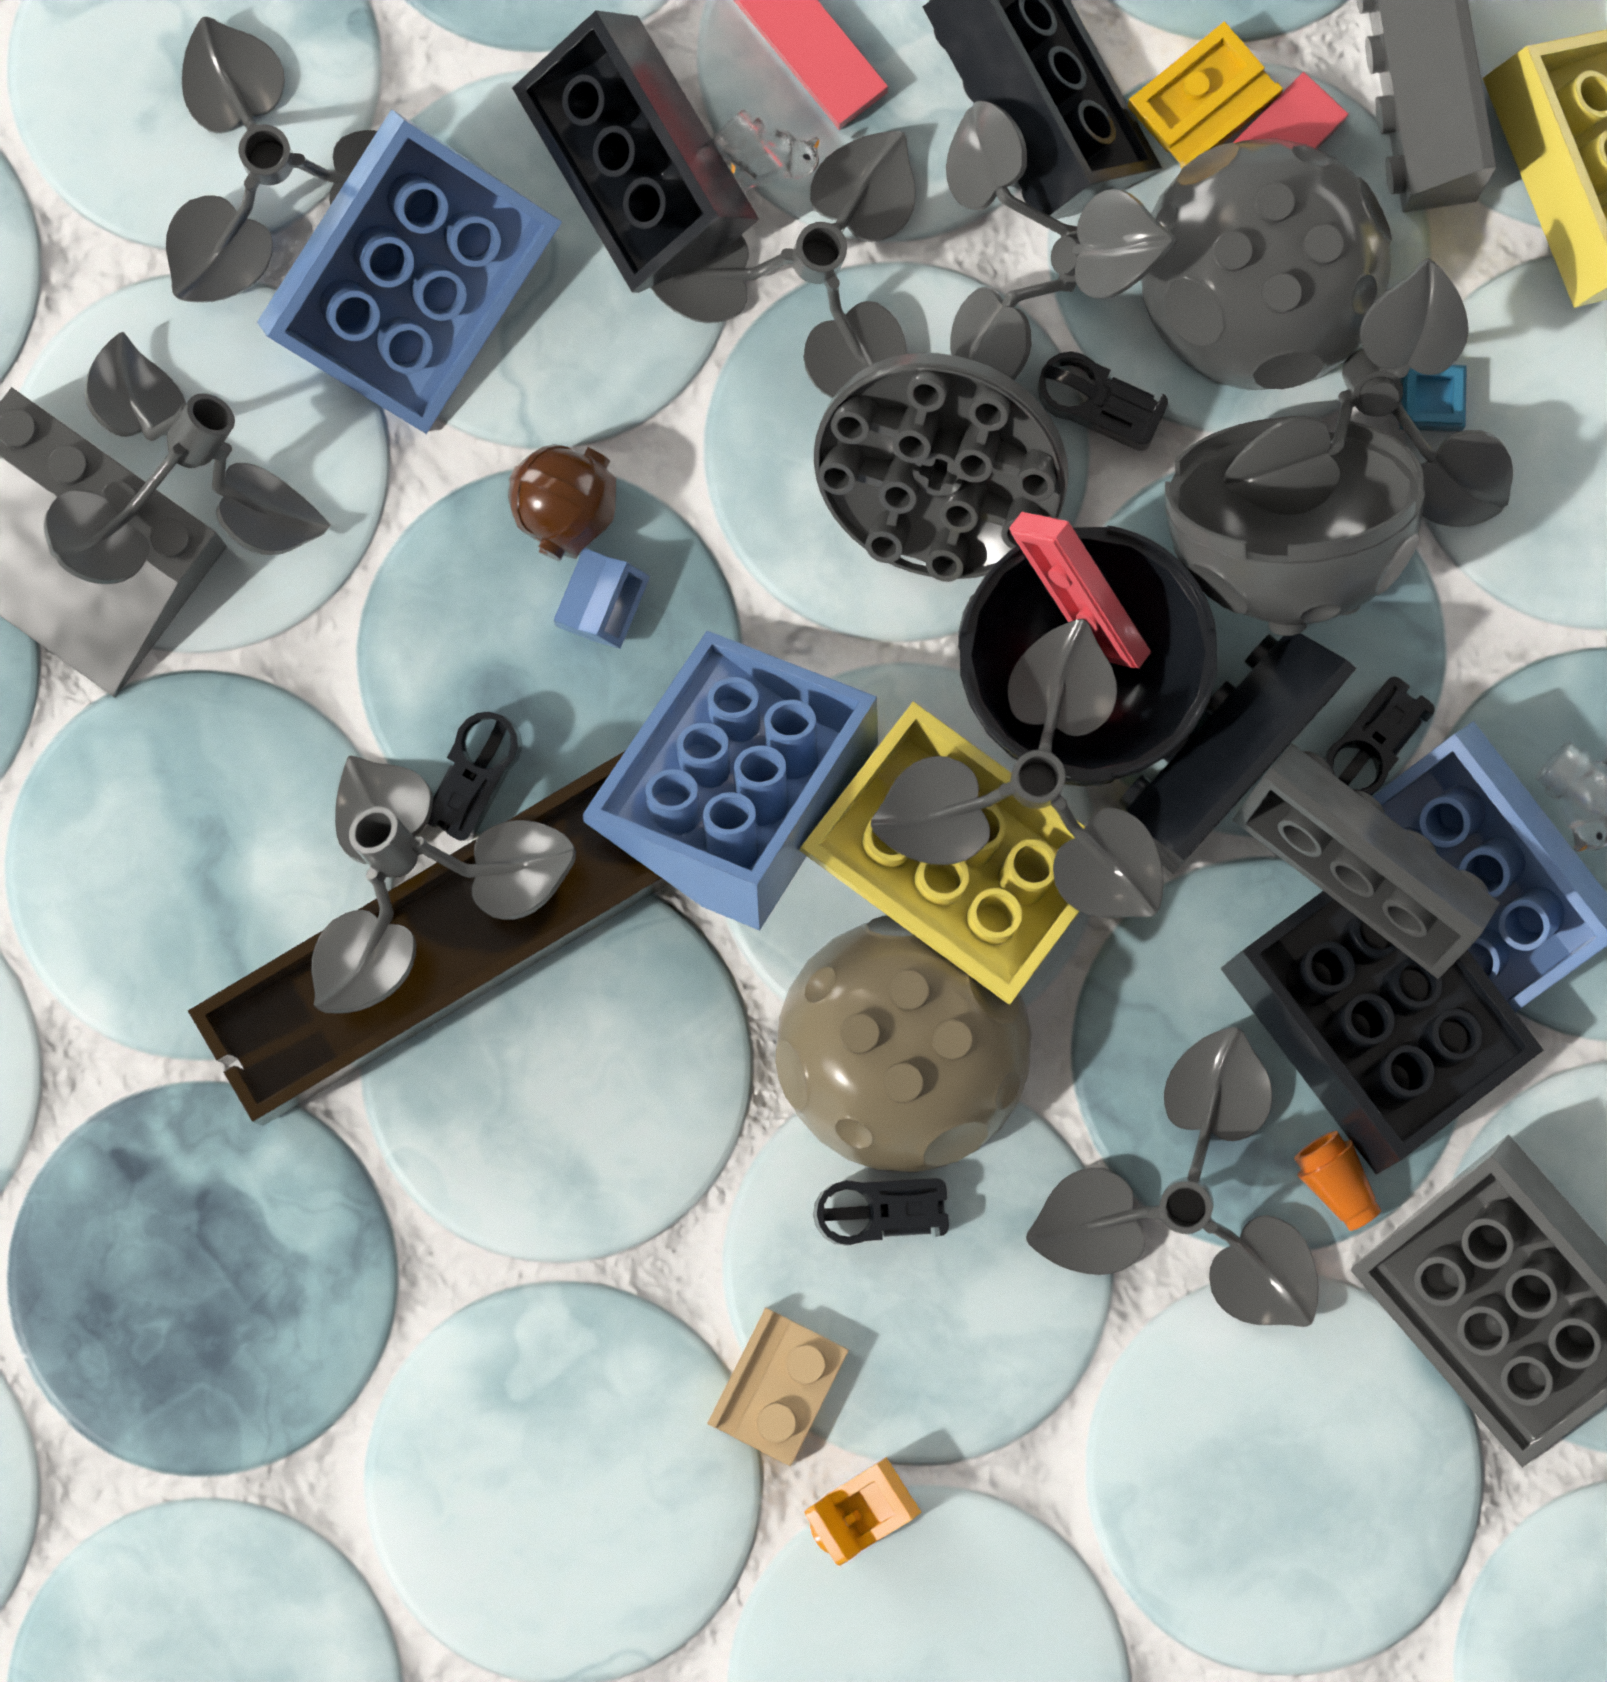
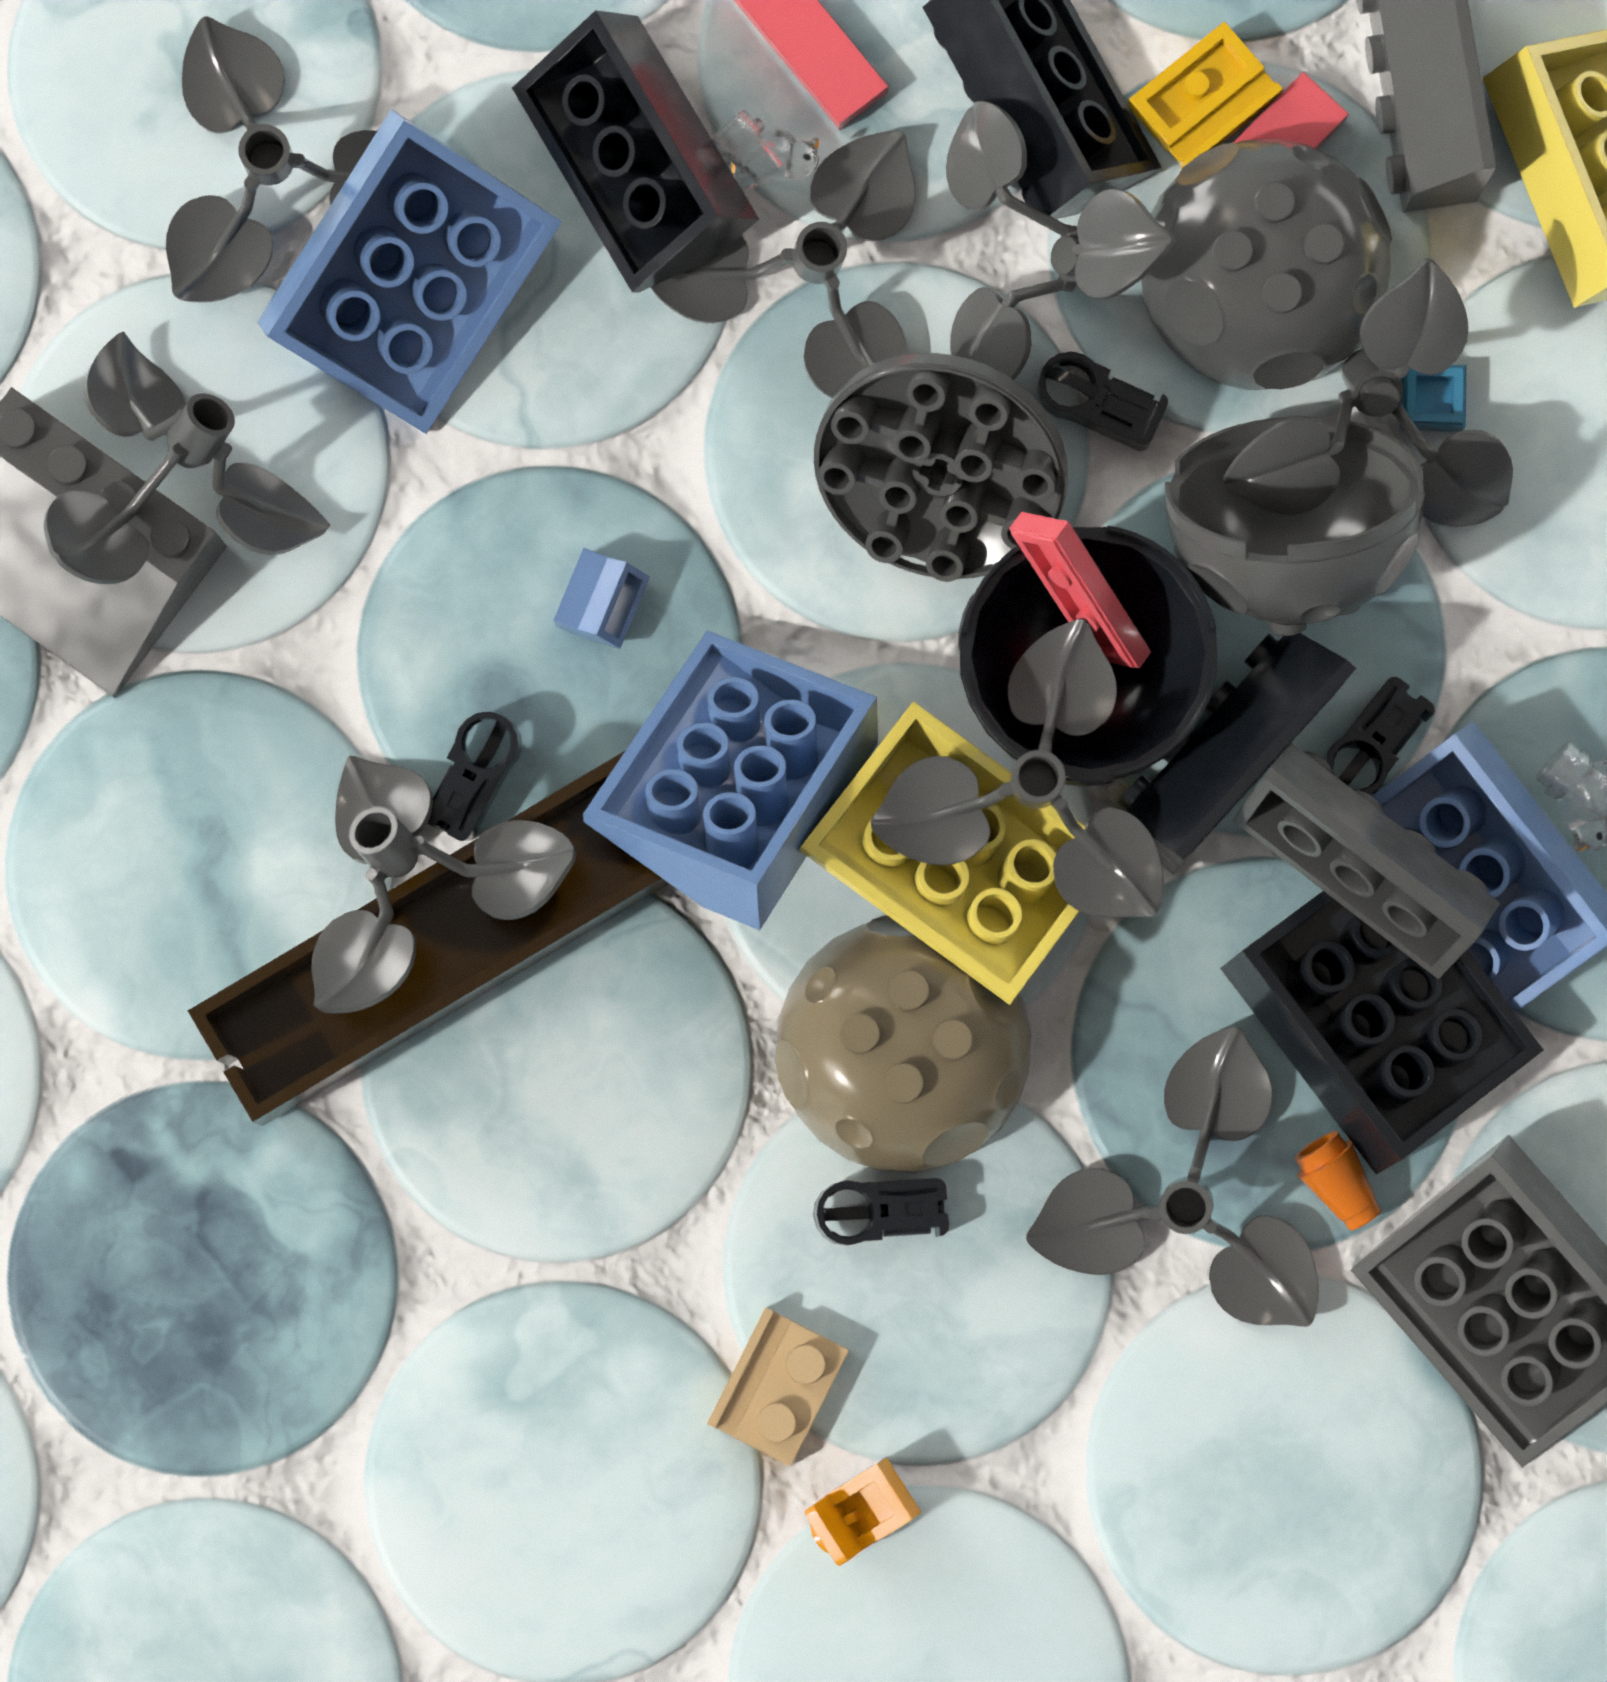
(562, 498): reddish brown cap -> none

